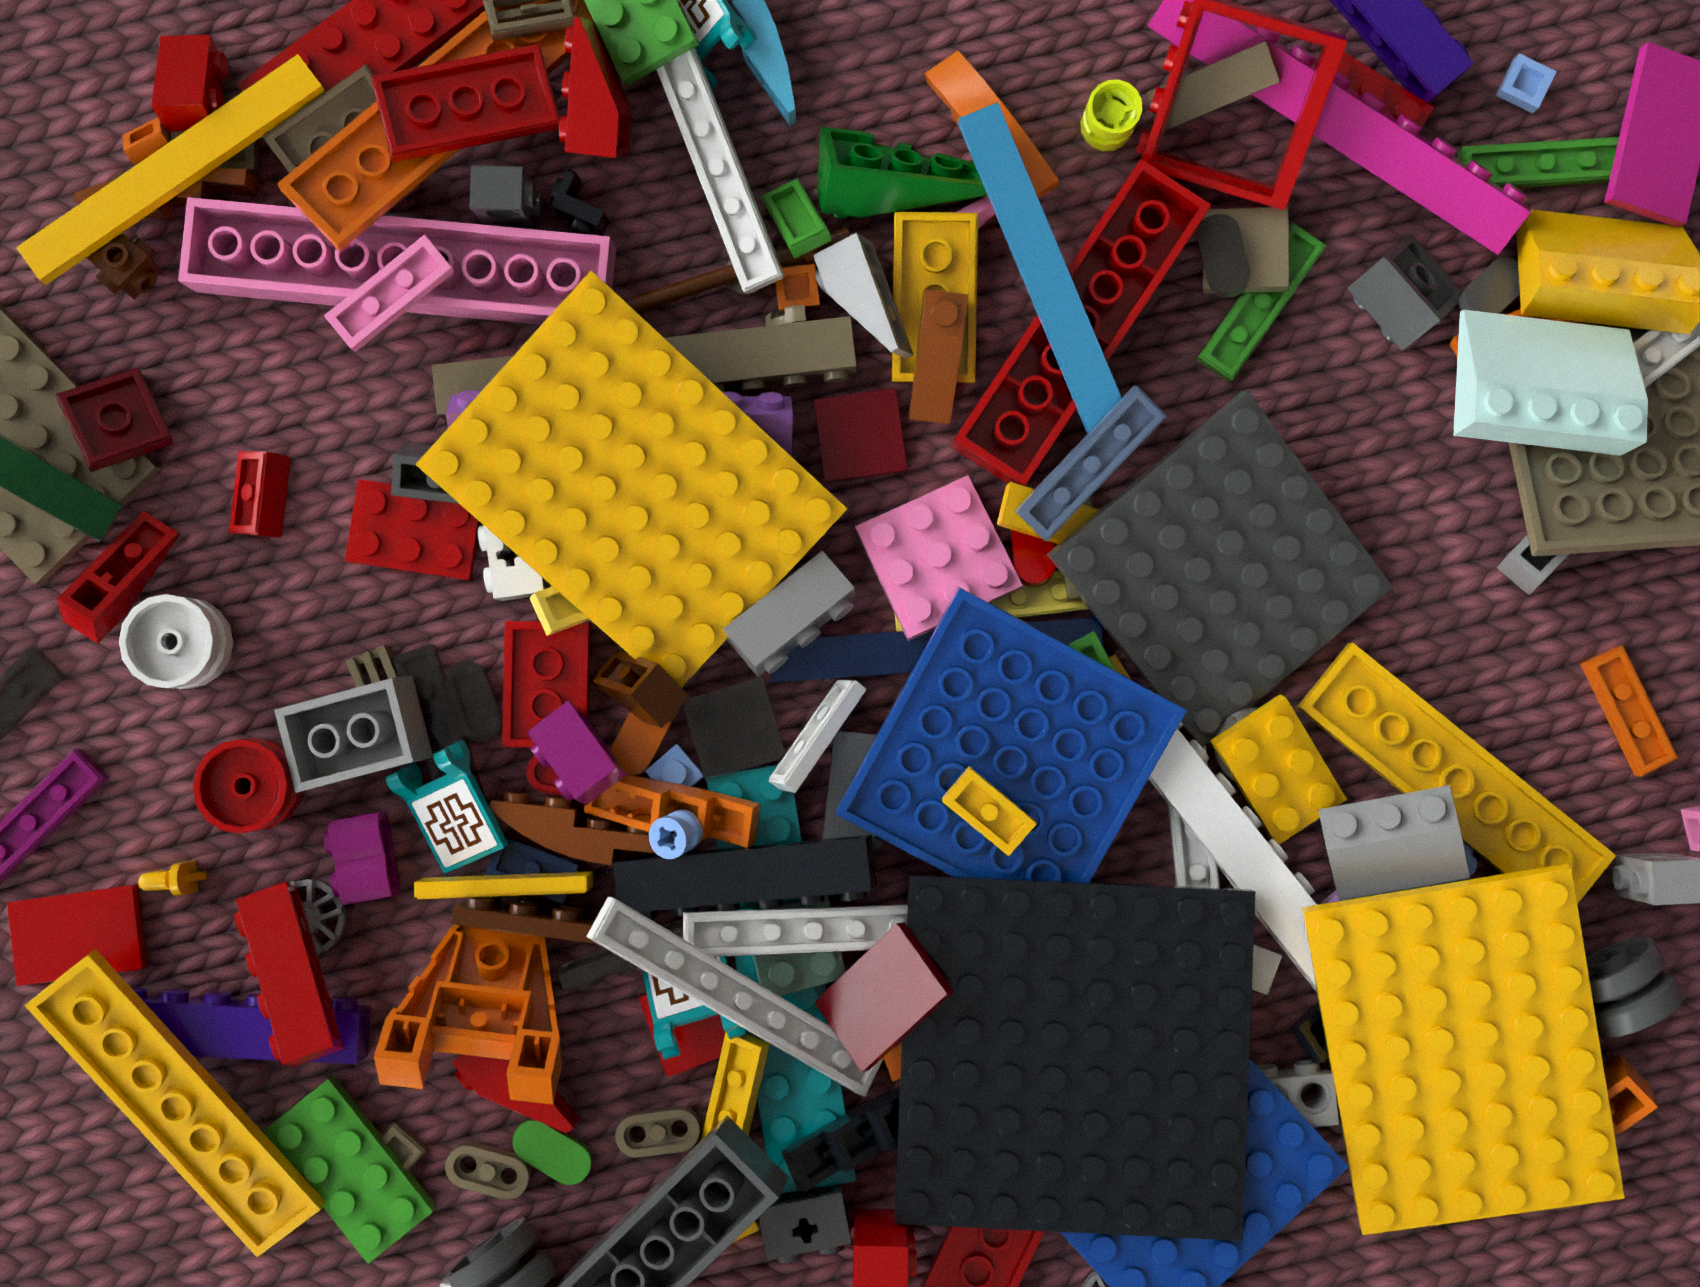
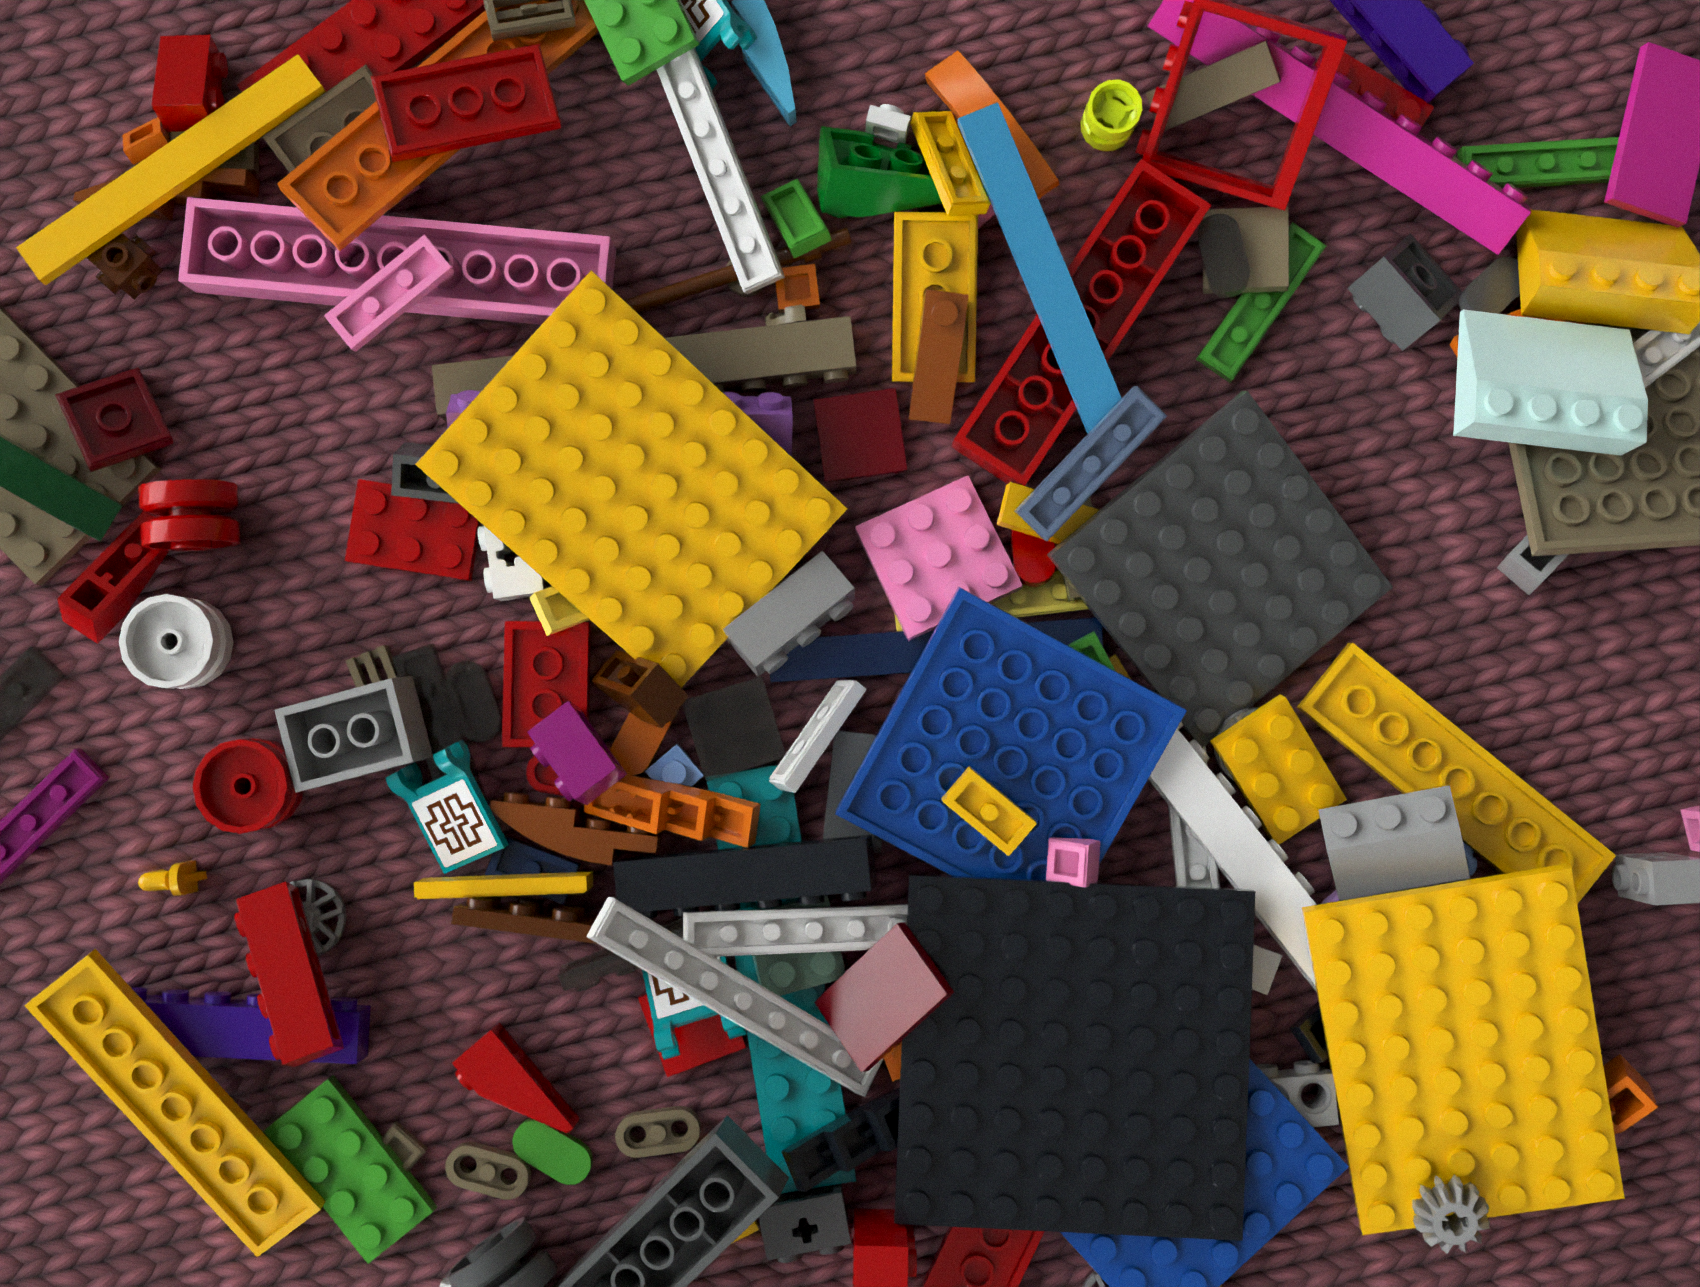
(64, 928): red tile -> none
(189, 514): none -> red wheel
(259, 494): red slope -> none
(362, 858): magenta brick -> none
(483, 999): orange wedge -> none
(505, 197): dark grey brick -> none
(580, 216): black bracket -> none
(597, 107): red slope -> none
(685, 838): light blue wheel -> none
(737, 1082): yellow plate -> none
(857, 282): slope -> none
(888, 123): none -> white plate
(949, 163): none -> yellow tile
(1073, 861): none -> bright pink slope
(1459, 1227): none -> light grey gear
(1526, 83): light blue plate -> none
(1629, 711): orange tile -> none
(1631, 987): dark grey wheel -> none

